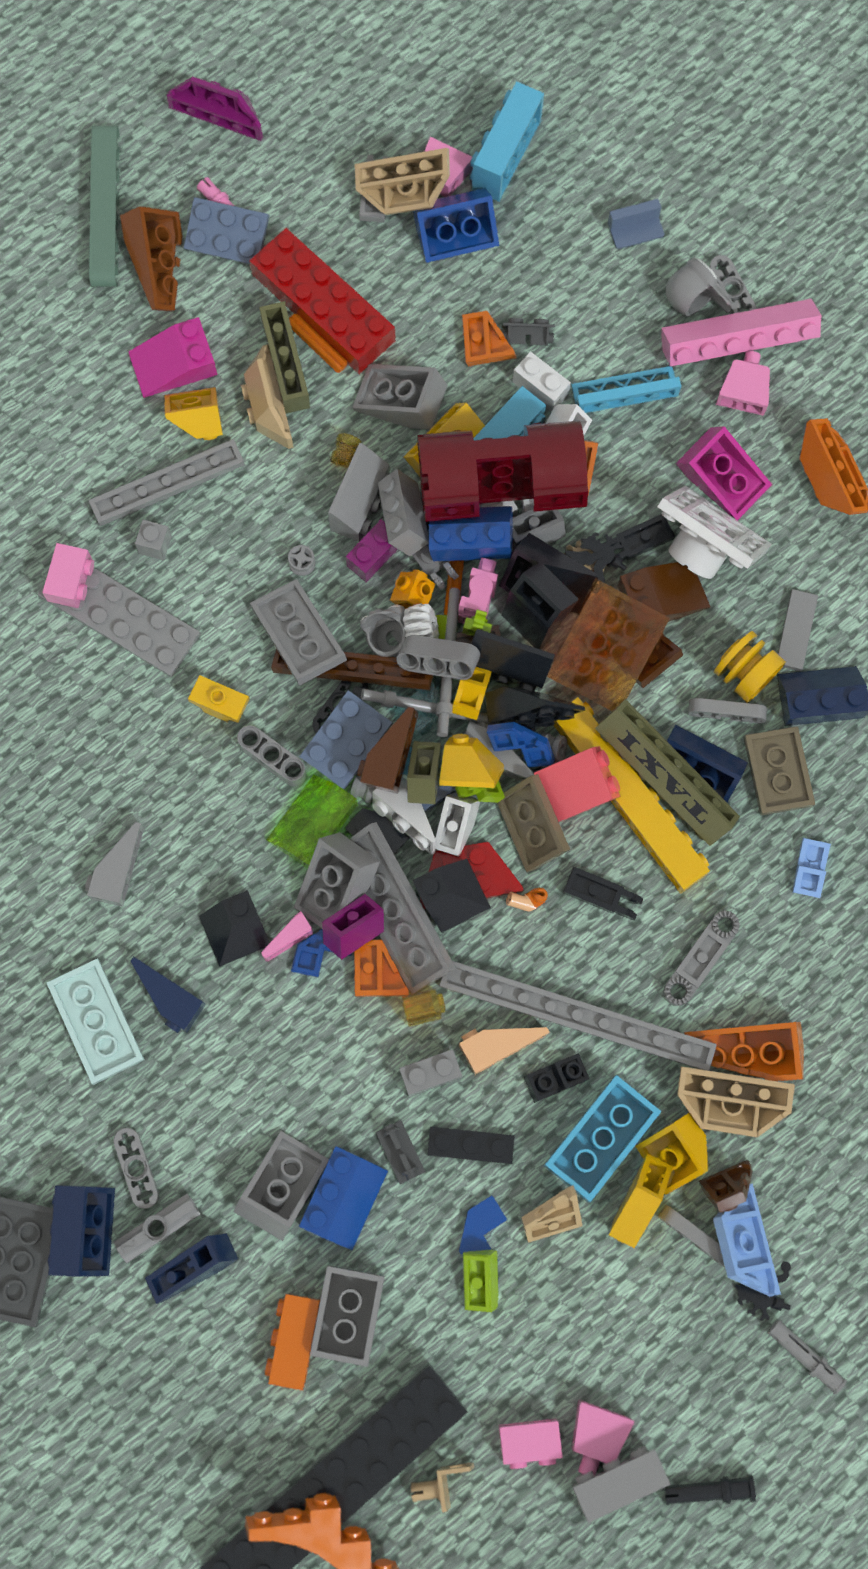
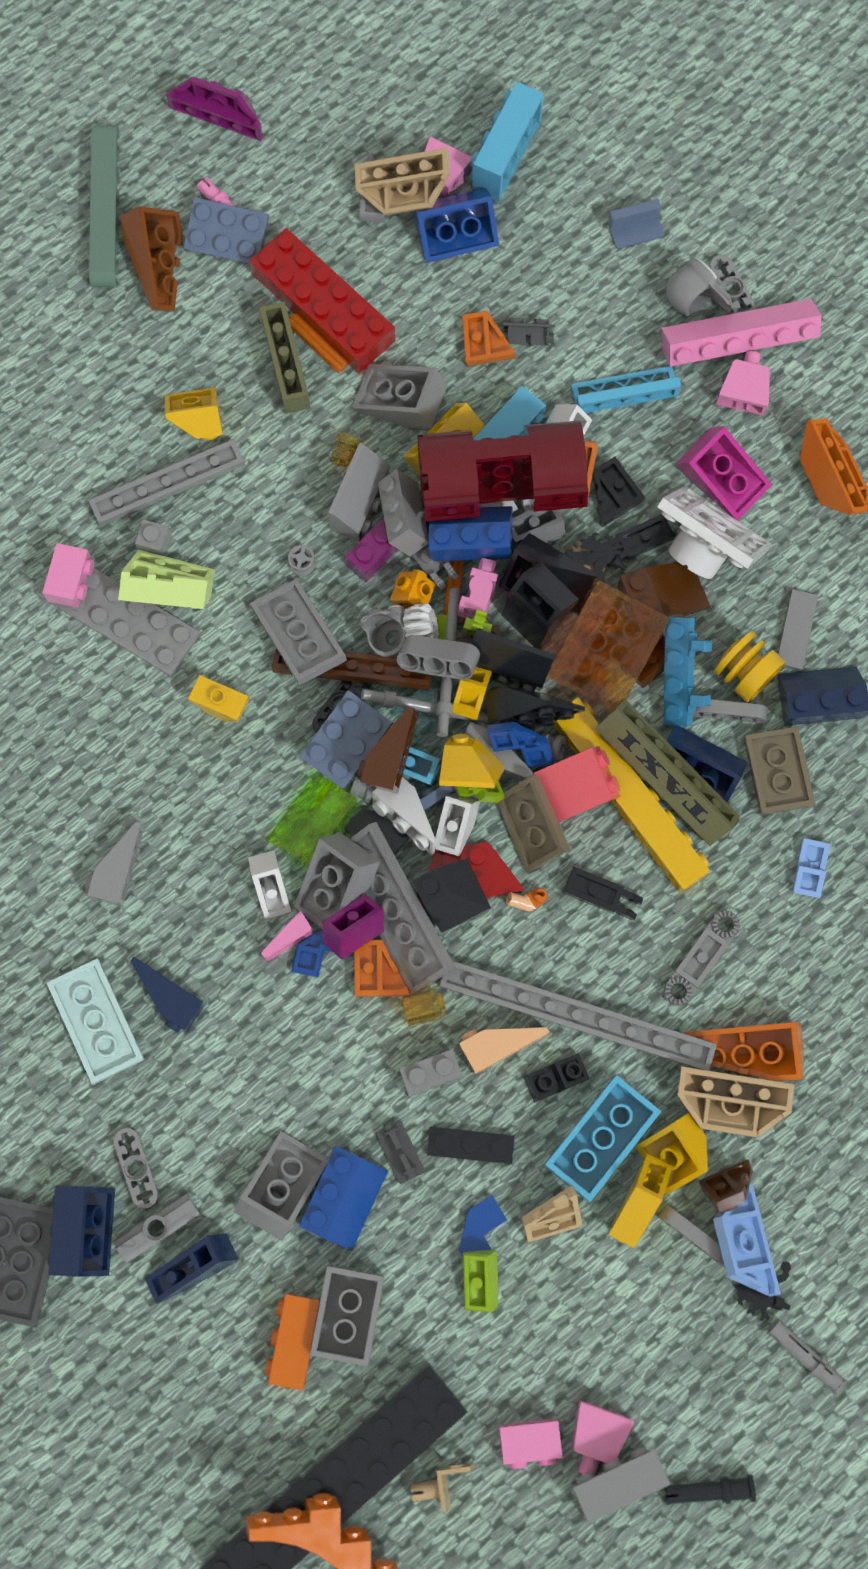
(165, 581): none -> yellowish green wedge
(173, 358): dark pink slope -> none
(234, 928): black slope -> none
(263, 746): light grey beam -> none
(265, 399): tan wedge -> none
(269, 884): none -> white slope
(423, 772): olive slope -> none
(541, 381): white brick -> none
(614, 491): none -> black wing
(679, 669): none -> dark azure hinge

